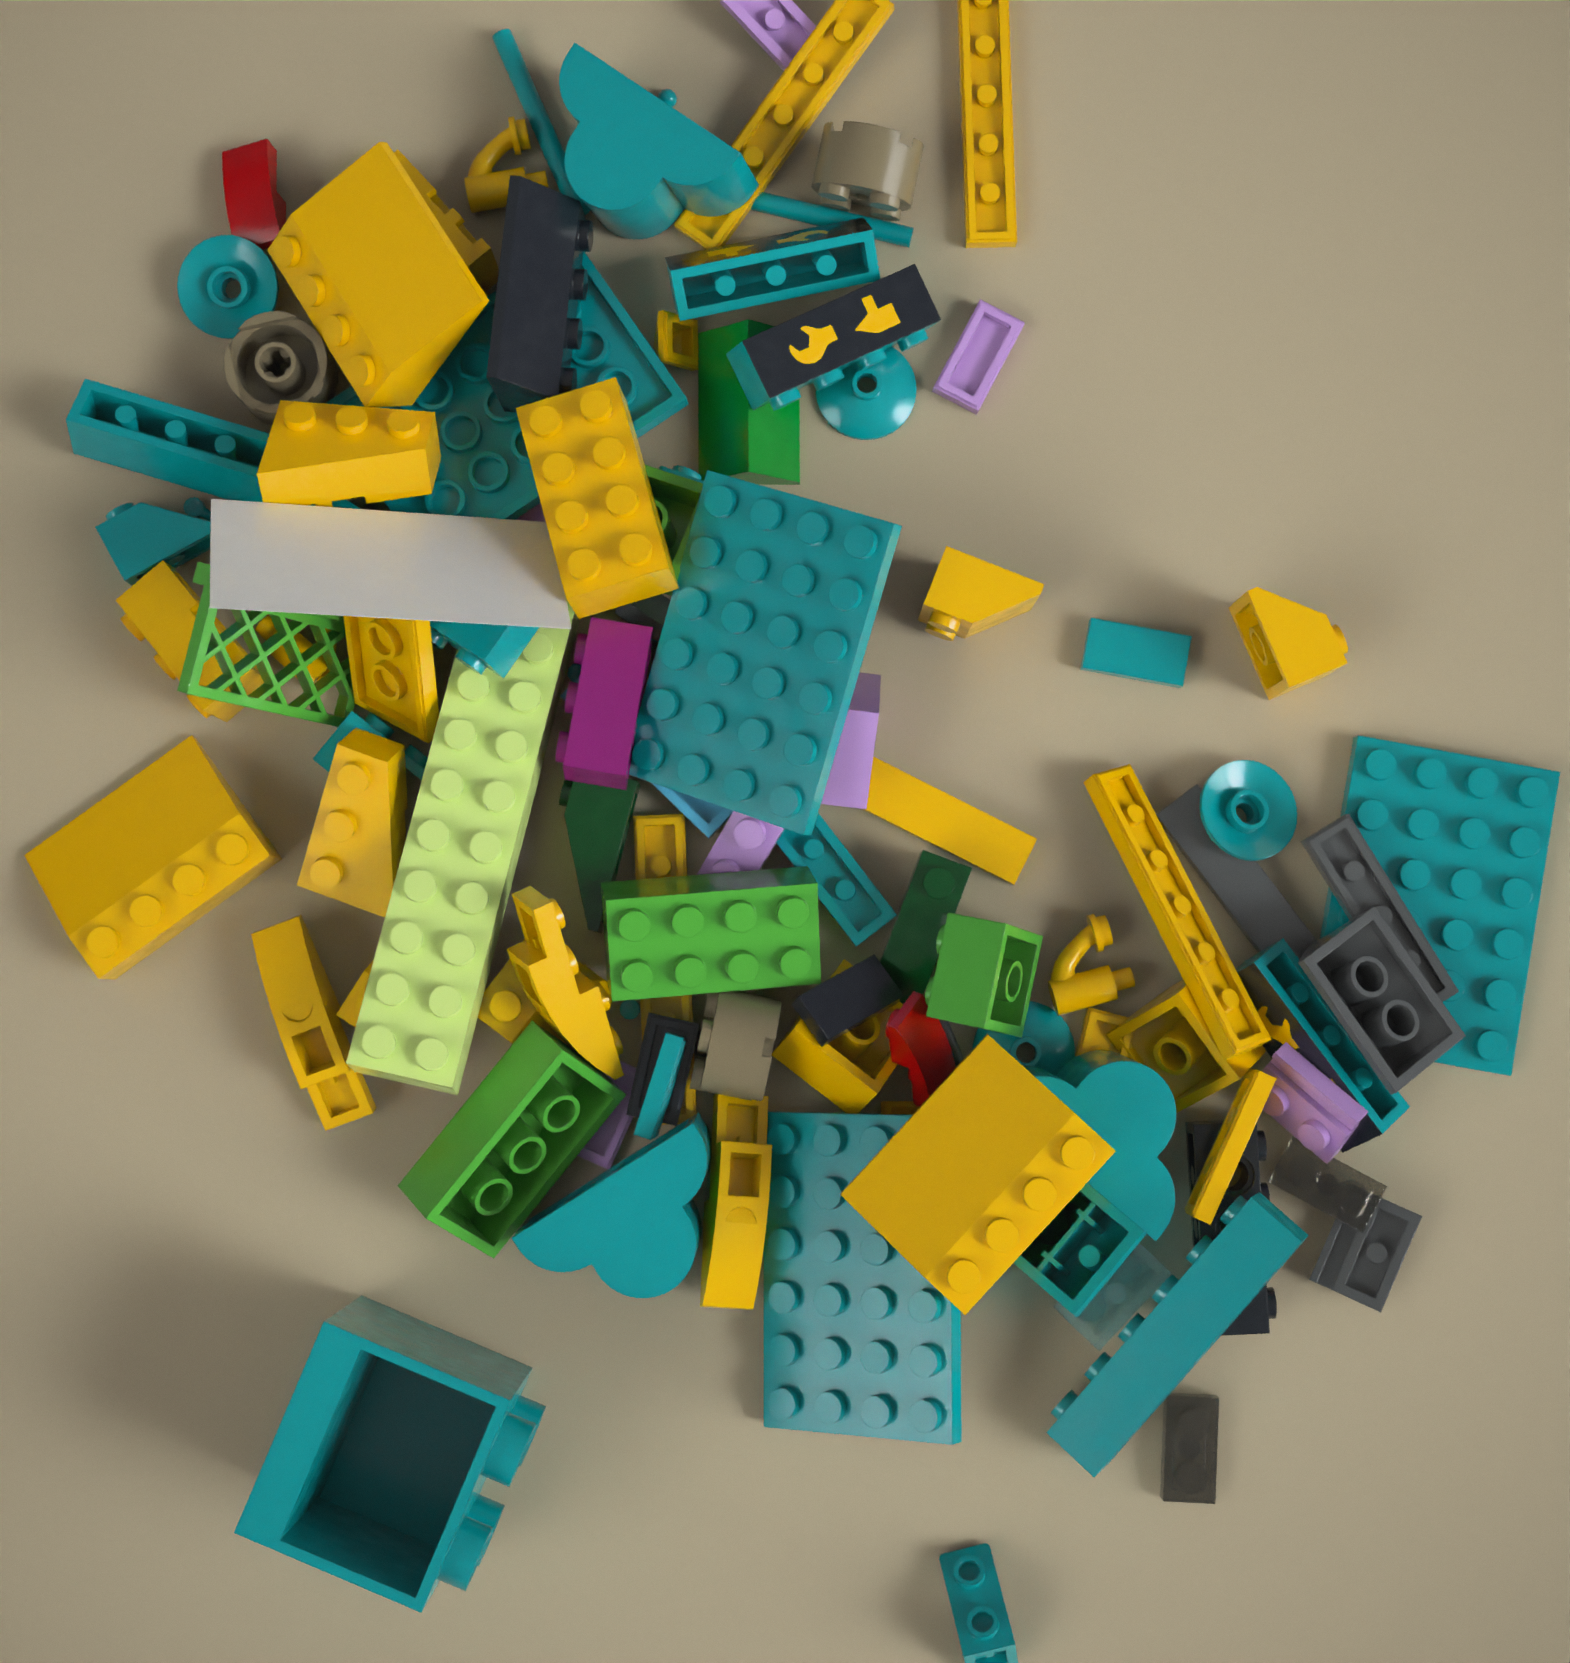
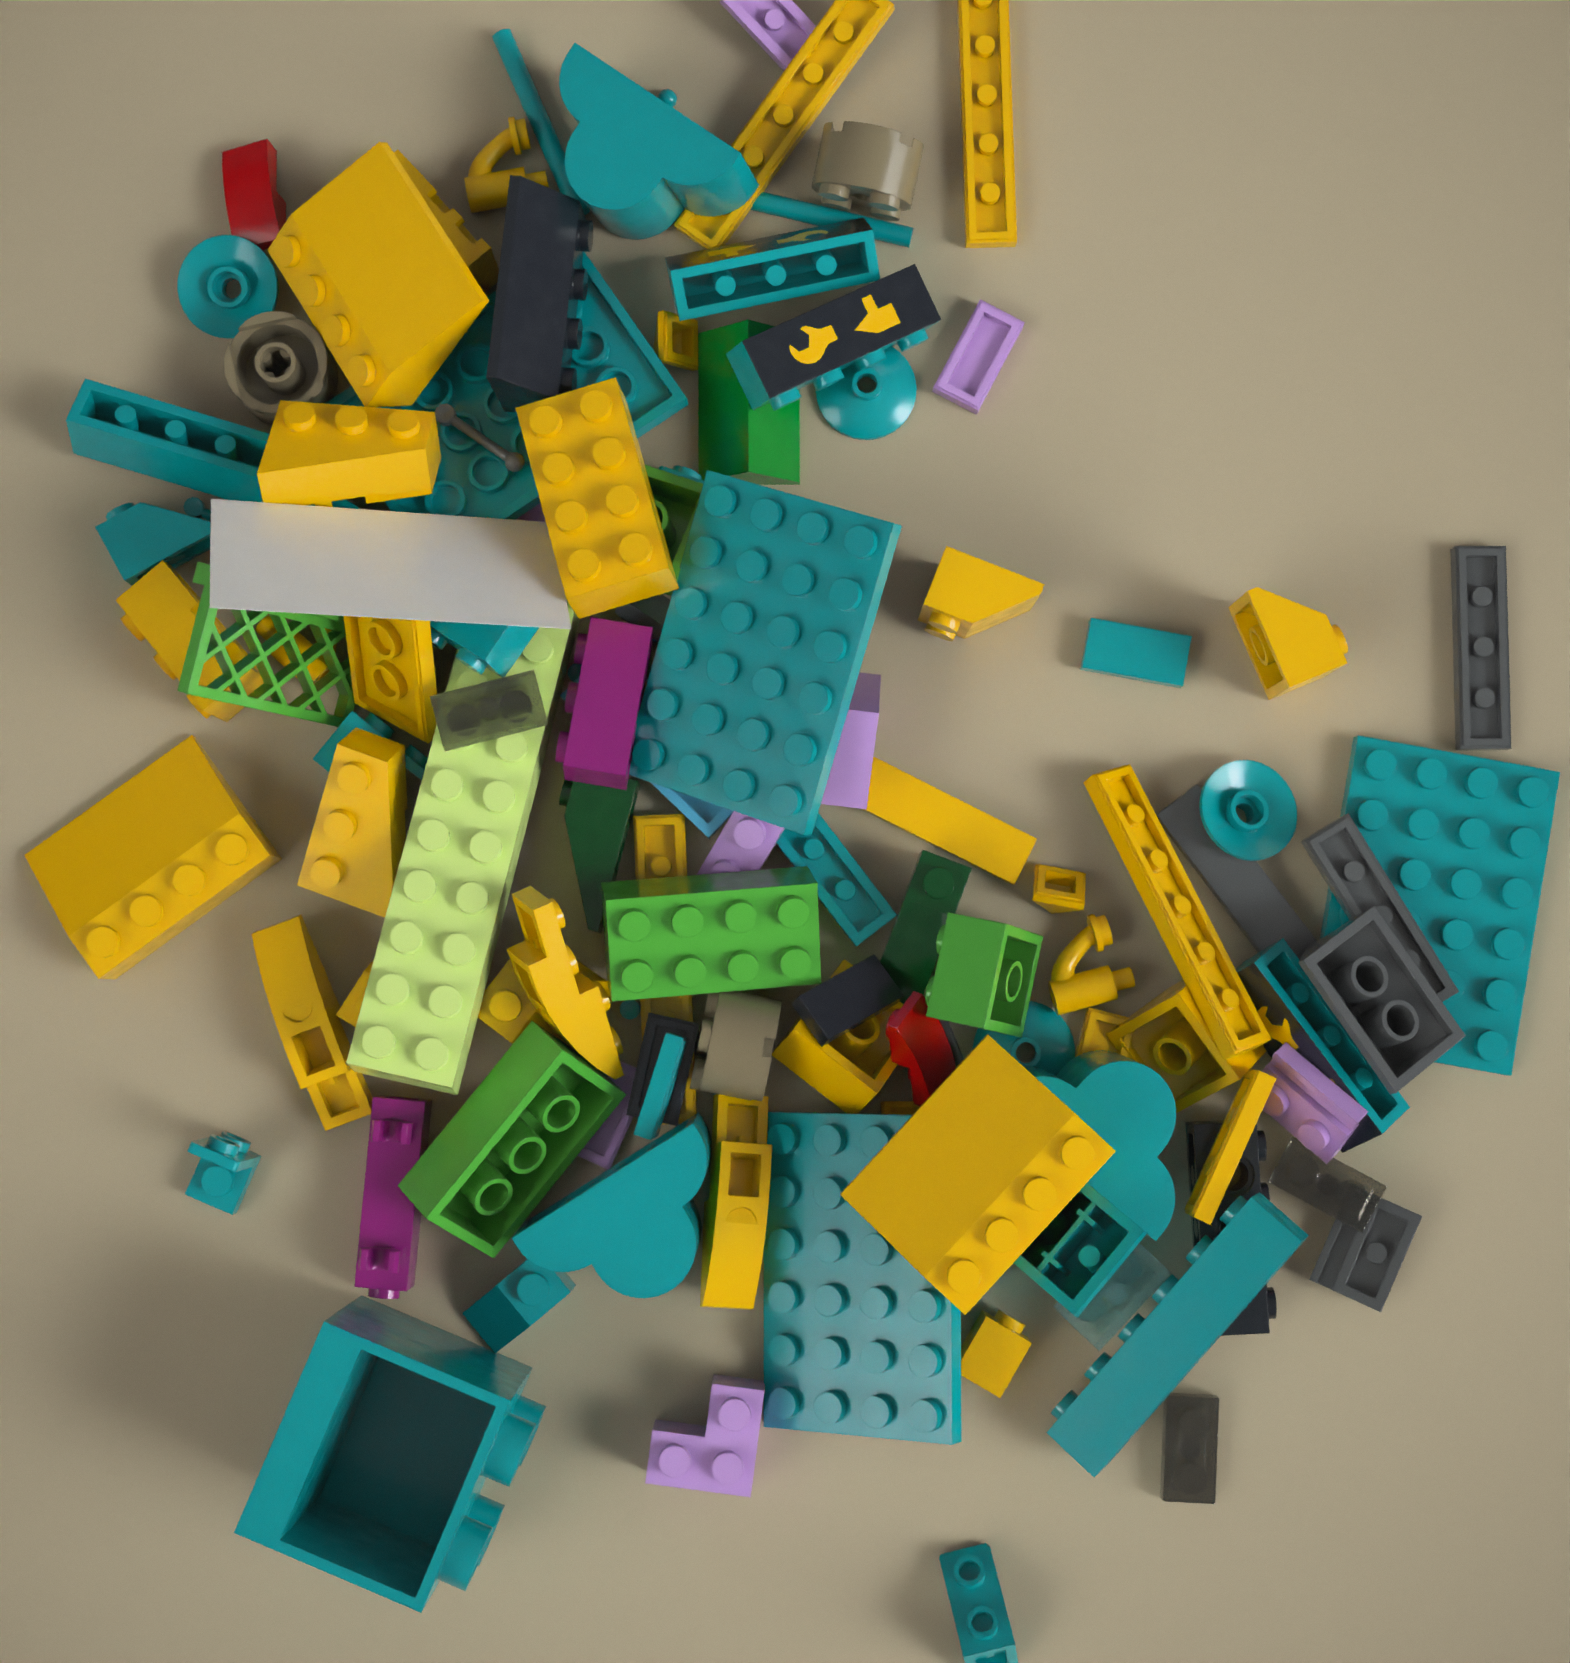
(222, 1170): none -> teal bracket
(388, 1217): none -> magenta brick
(447, 416): none -> dark grey hinge
(489, 710): none -> clear smoke plate
(517, 1303): none -> teal slope
(713, 1455): none -> lavender brick
(993, 1351): none -> yellow brick
(1058, 889): none -> yellow slope
(1480, 648): none -> dark grey tile

